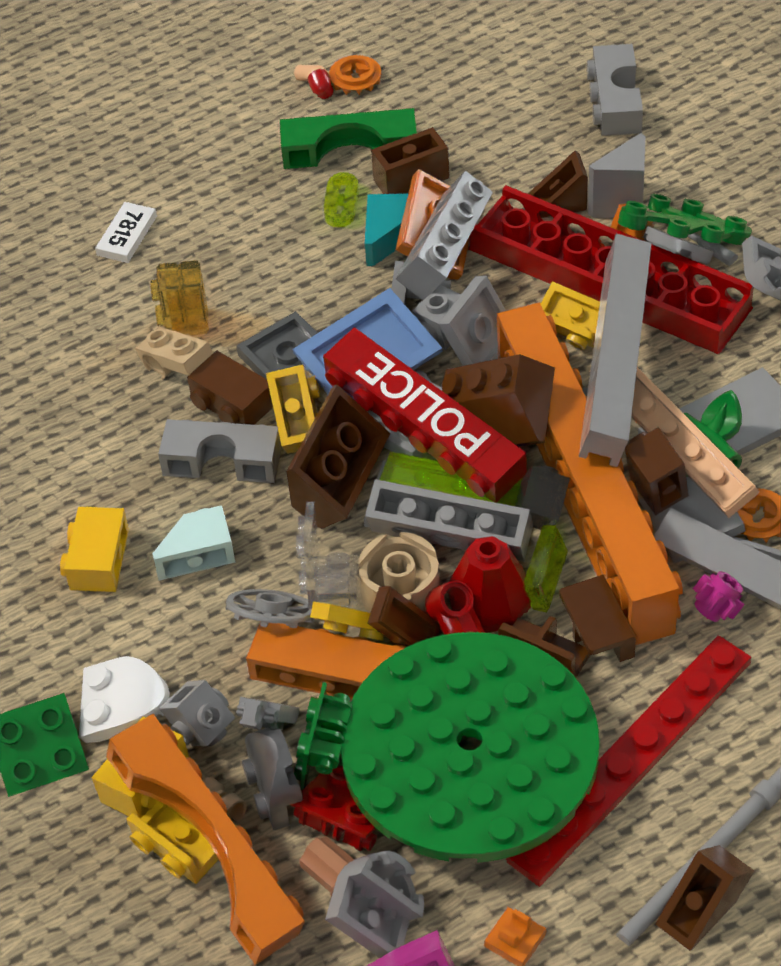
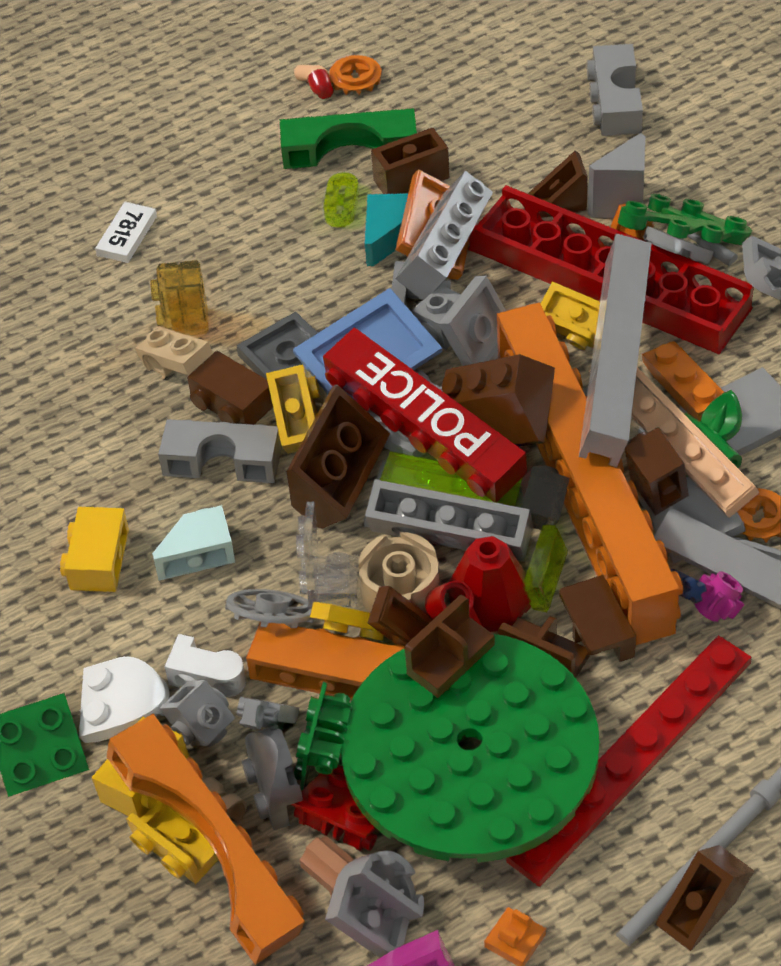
(220, 669): none -> white leg
(447, 648): none -> reddish brown panel
(682, 378): none -> orange plate
(691, 587): none -> dark blue axle

